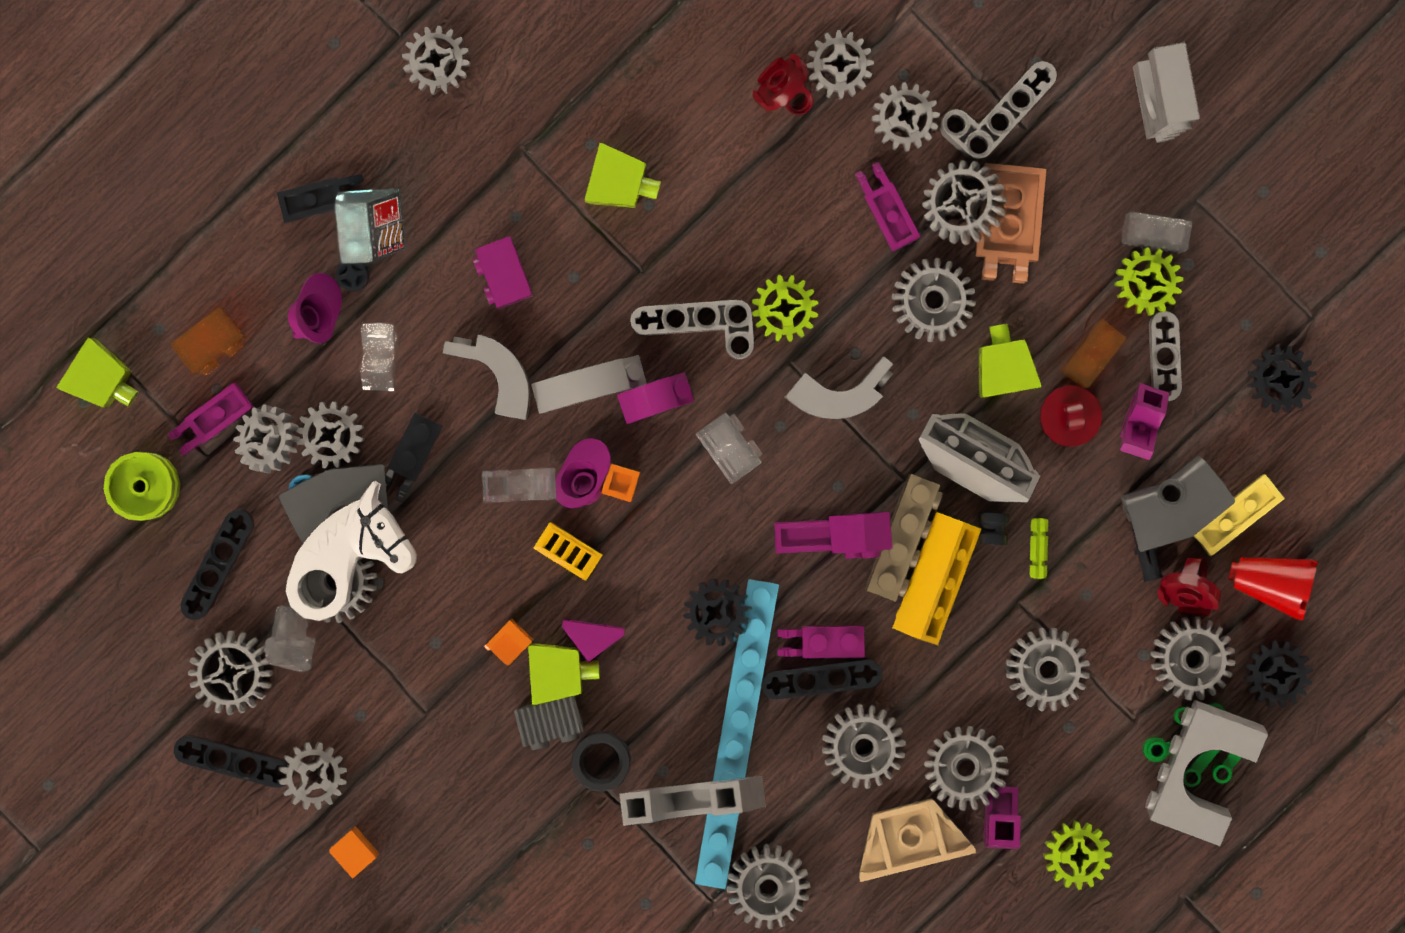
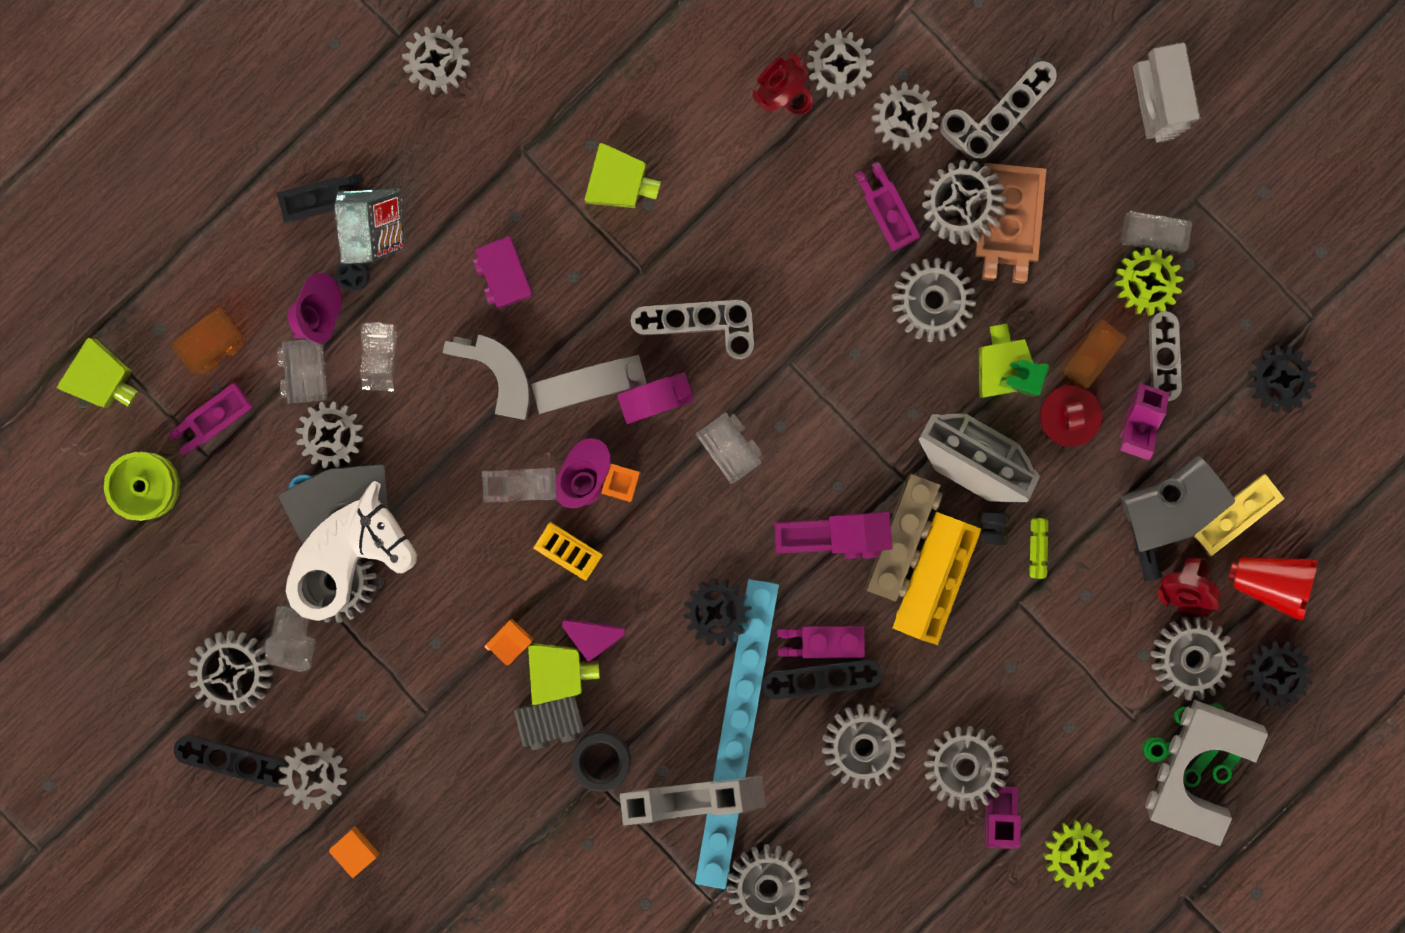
(213, 562): black beam -> none
(266, 439): light grey gear -> none
(303, 371): none -> clear brick
(412, 453): black hinge -> none
(782, 294): lime gear -> none
(829, 404): light grey arch -> none
(910, 839): tan wing -> none
(1031, 376): none -> green hinge
(1066, 669): light grey gear -> none

